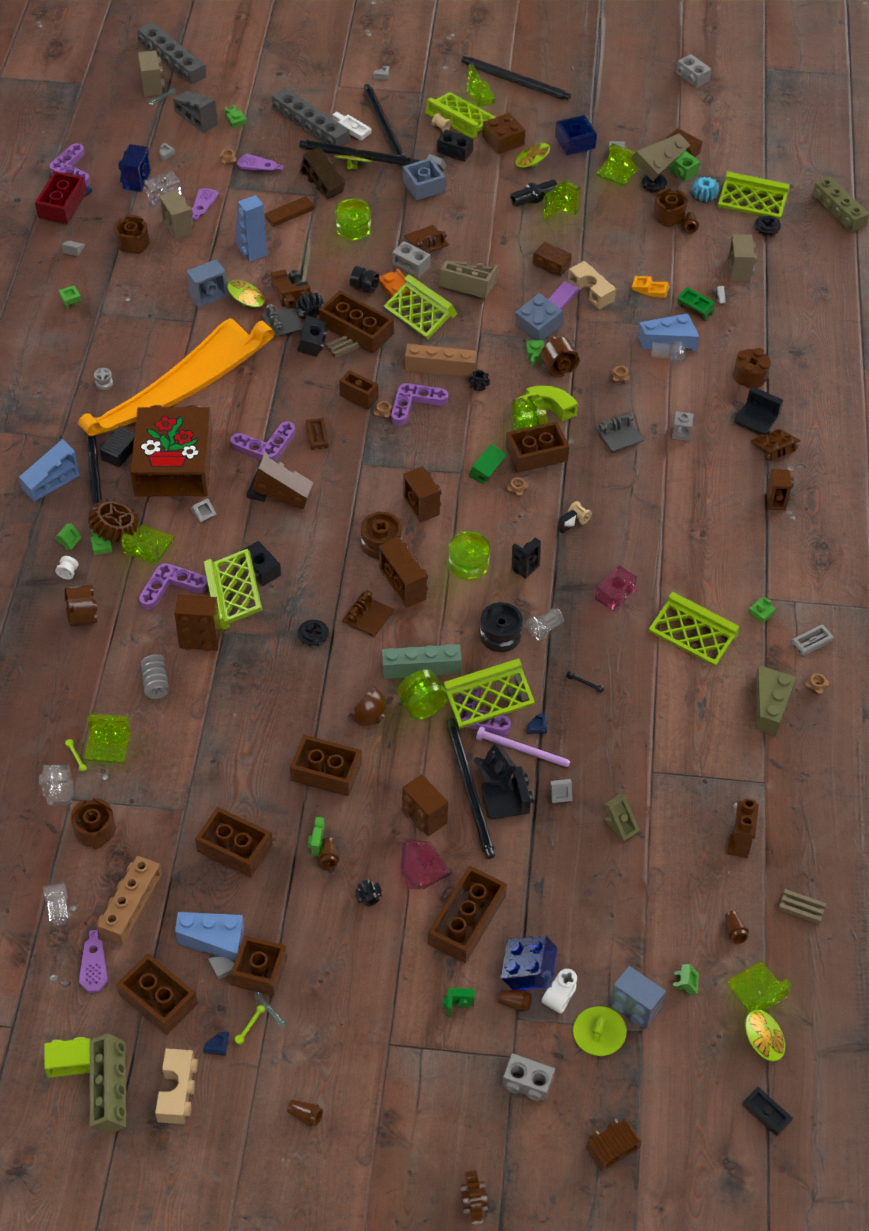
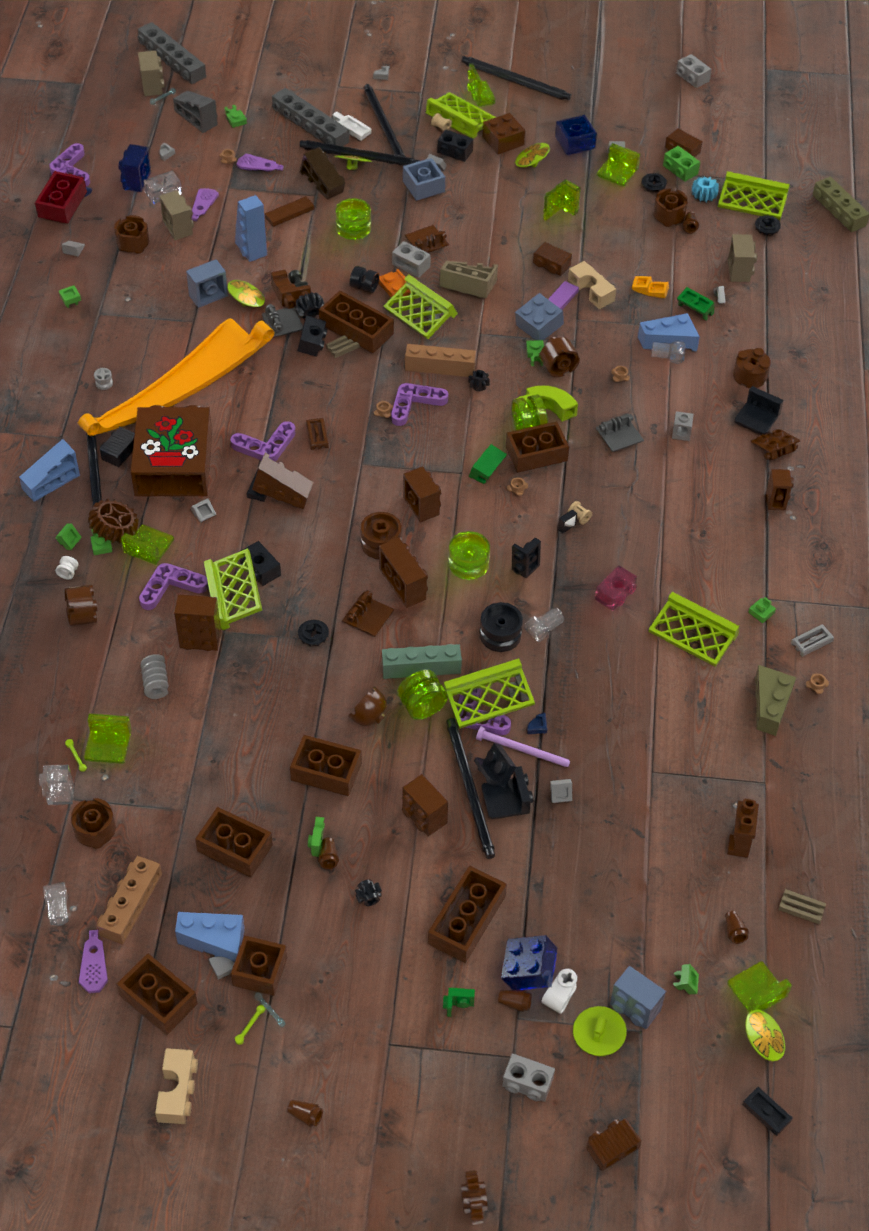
(67, 1057): lime brick -> none
(107, 1084): olive brick -> none
(217, 1045): dark blue tile -> none
(358, 389): reddish brown brick -> none
(422, 864): clear pink slope -> none
(532, 192): black piece -> none
(570, 675): black hinge -> none
(621, 817): olive slope -> none
(659, 156): dark tan wedge -> none

